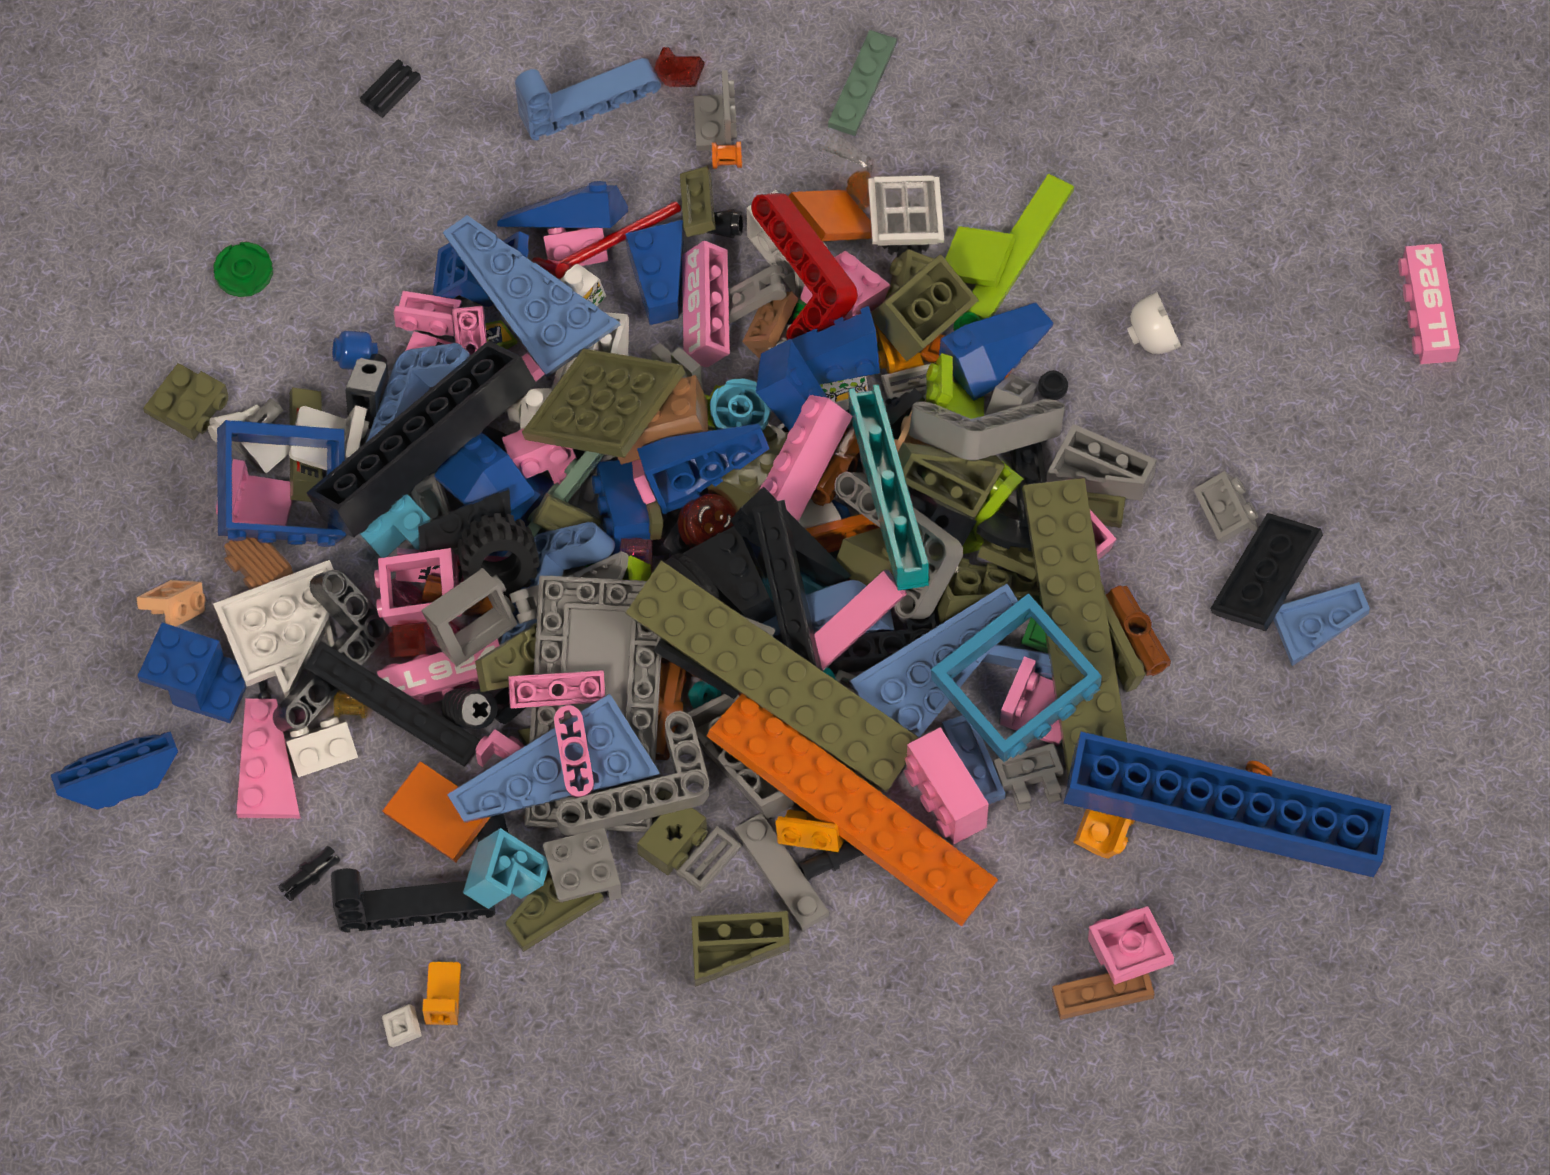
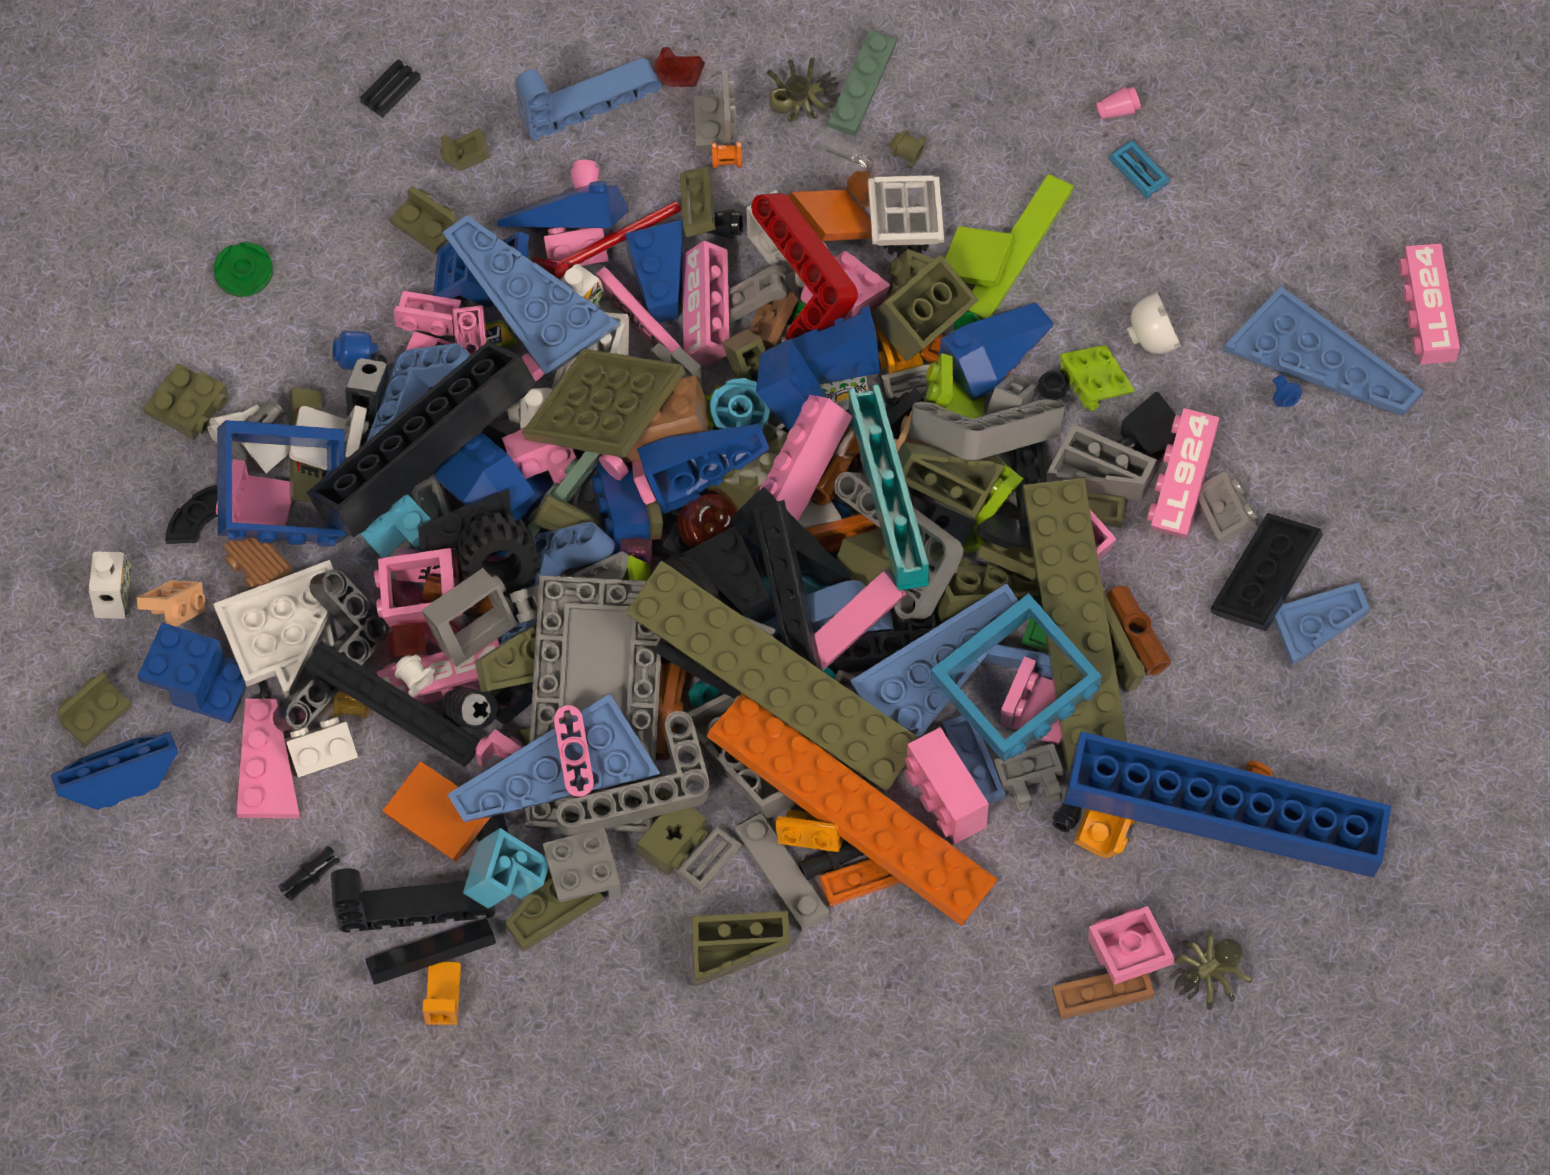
(92, 709): none -> olive bracket
(109, 577): none -> white torso
(192, 517): none -> black tile
(401, 1025): white tile -> none
(414, 674): none -> white brick
(424, 219): none -> olive bracket
(430, 951): none -> black tile
(465, 150): none -> olive bracket
(537, 689): bright pink tile -> none
(584, 173): none -> bright pink cone
(614, 466): none -> bright pink tile
(636, 312): none -> bright pink tile
(744, 354): none -> olive brick
(798, 91): none -> animal
(855, 881): none -> orange tile
(908, 147): none -> olive brick
(1065, 817): none -> black pin
(1094, 375): none -> lime hinge
(1119, 103): none -> bright pink cone
(1146, 191): none -> dark azure tile
(1149, 427): none -> black torso
(1184, 474): none -> bright pink brick
(1212, 967): none -> animal
(1286, 393): none -> blue plate
(1309, 347): none -> medium blue wing

